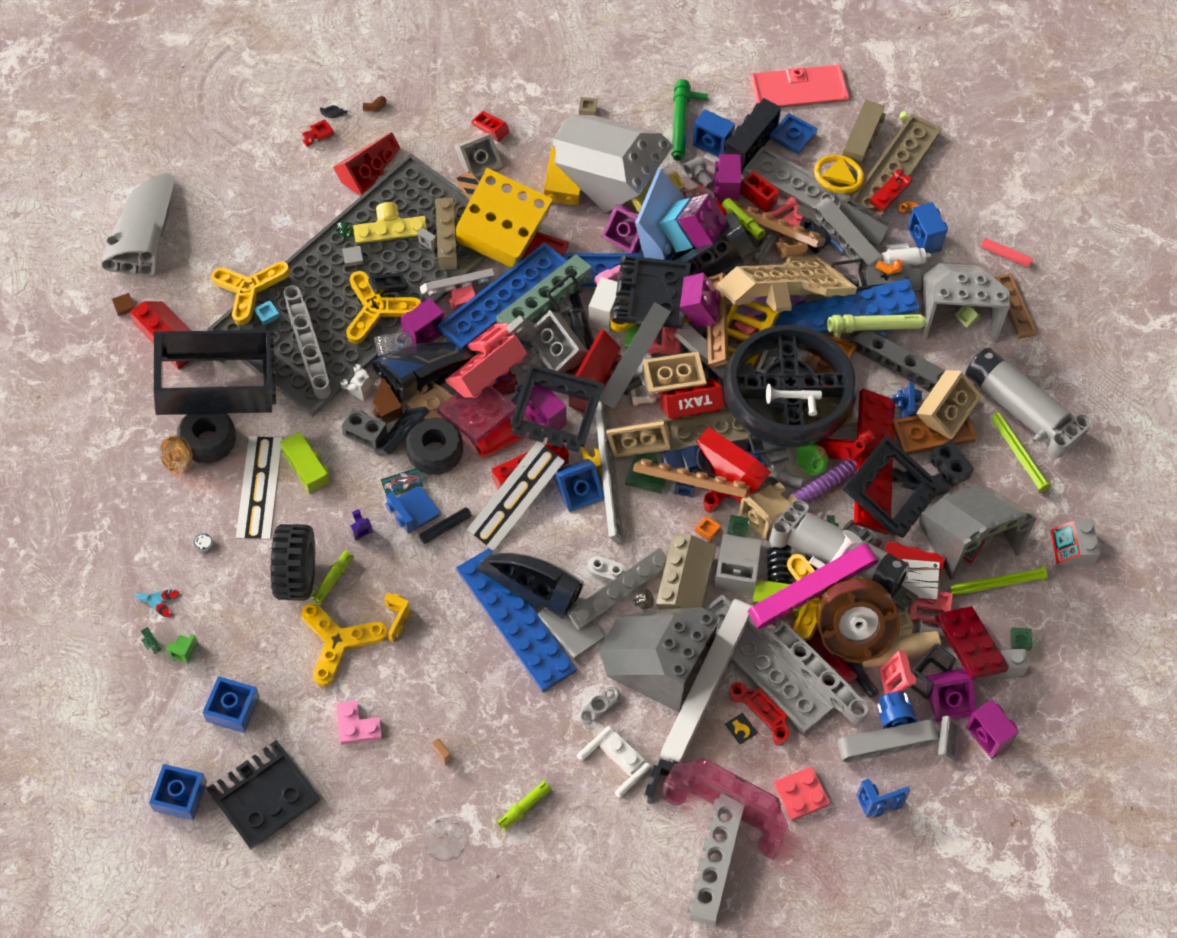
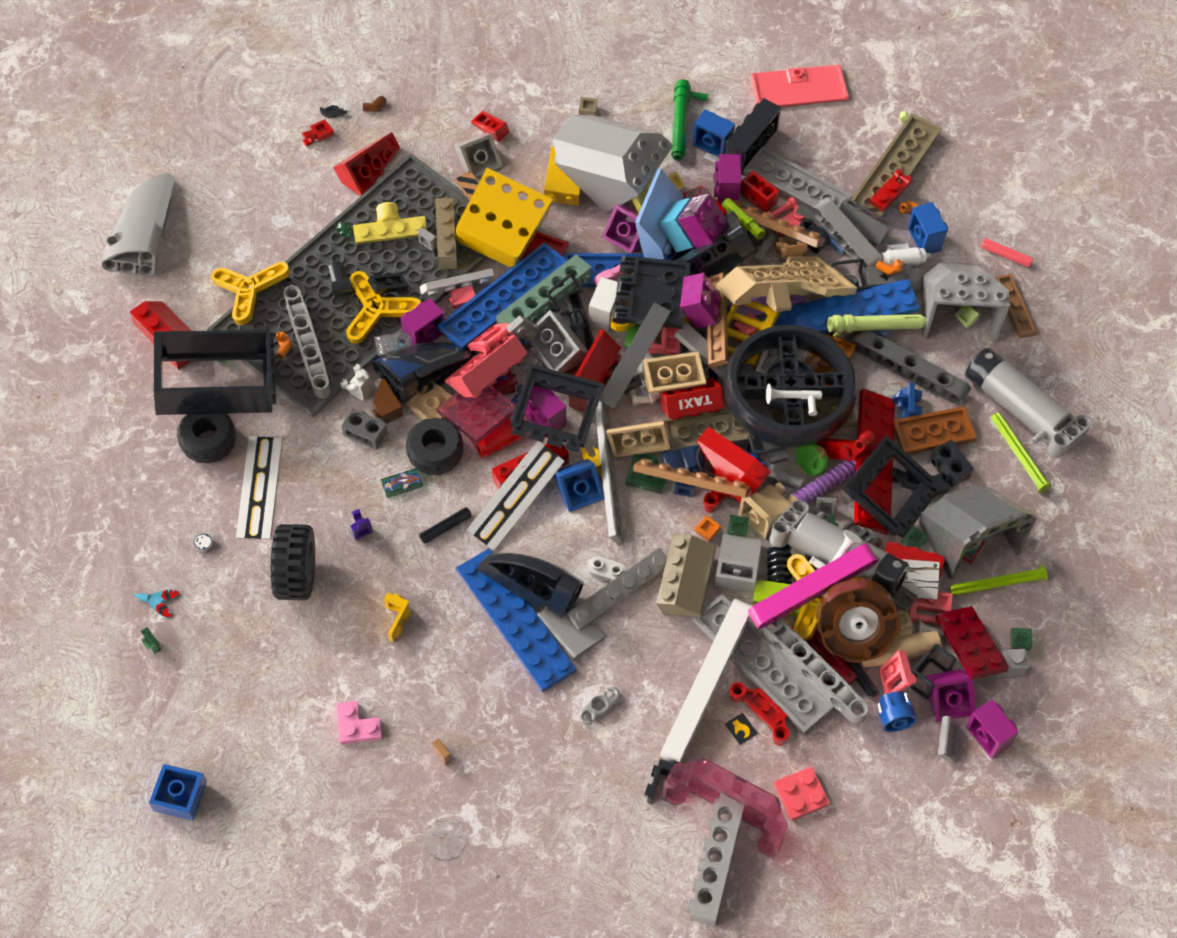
(123, 304): reddish brown tile -> none
(176, 454): clear orange tile -> none
(183, 648): bright green panel -> none
(231, 704): blue brick -> none
(265, 796): black hinge -> none
(266, 313): medium azure plate -> none
(285, 345): none -> orange arm
(305, 462): lime brick -> none
(332, 577): lime pin -> none
(340, 282): none -> black piece
(351, 638): yellow piece -> none
(352, 256): light grey tile -> none
(400, 430): black wing -> none
(412, 509): blue bracket -> none
(517, 811): lime pin -> none
(621, 754): white plate -> none
(644, 599): clear smoke tile -> none
(658, 650): dark grey windscreen -> none
(697, 169): light grey pin -> none
(793, 133): blue plate -> none
(825, 505): none -> light grey slope
(839, 174): yellow piece -> none
(864, 131): dark tan brick -> none
(876, 806): blue bracket -> none
(888, 741): light grey beam -> none
(915, 538): none -> clear green plate
(949, 403): tan slope -> none
(1075, 543): slope -> none

